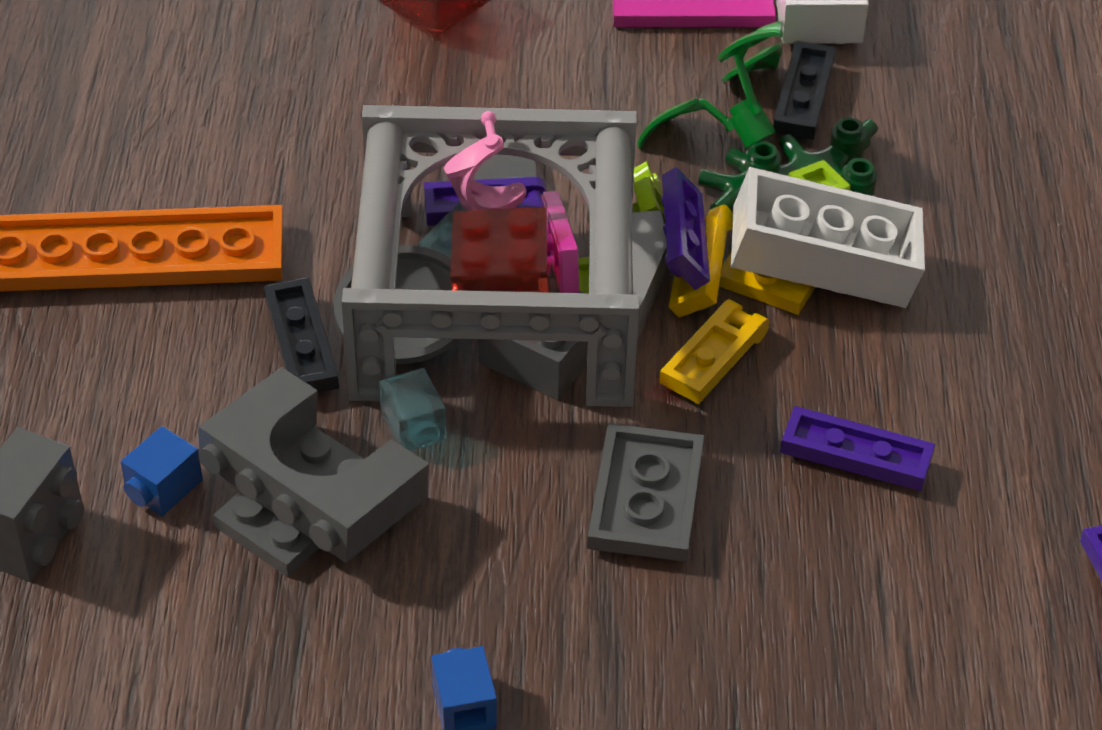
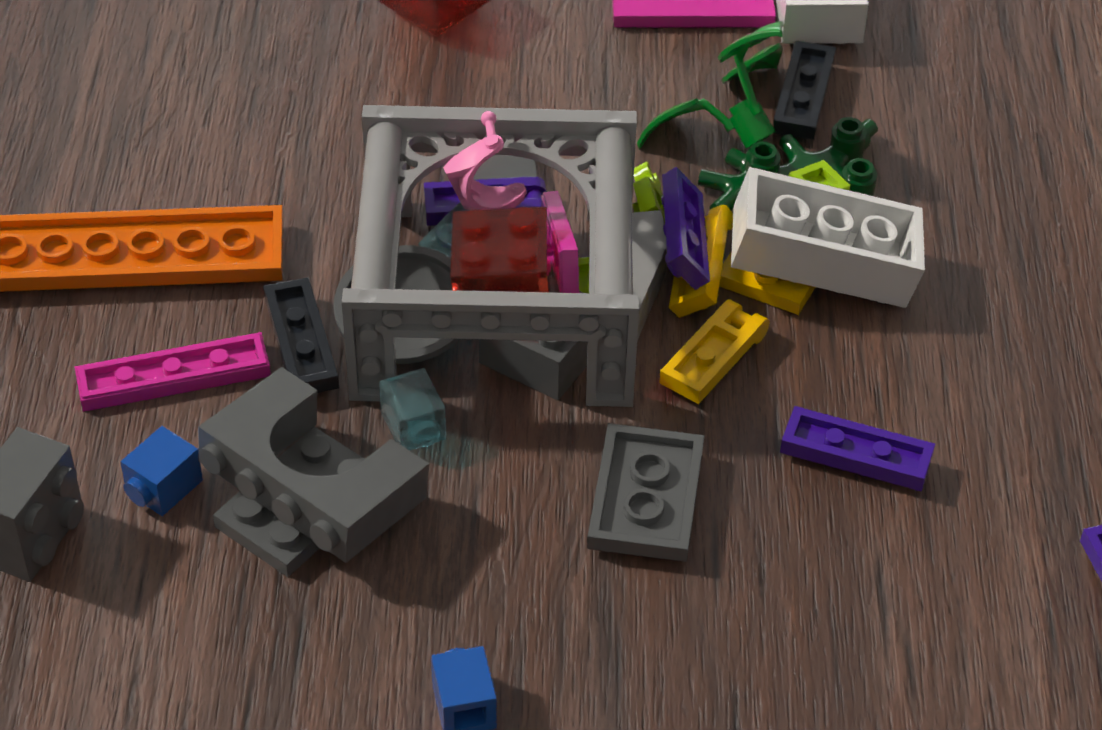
(172, 371): none -> dark pink tile

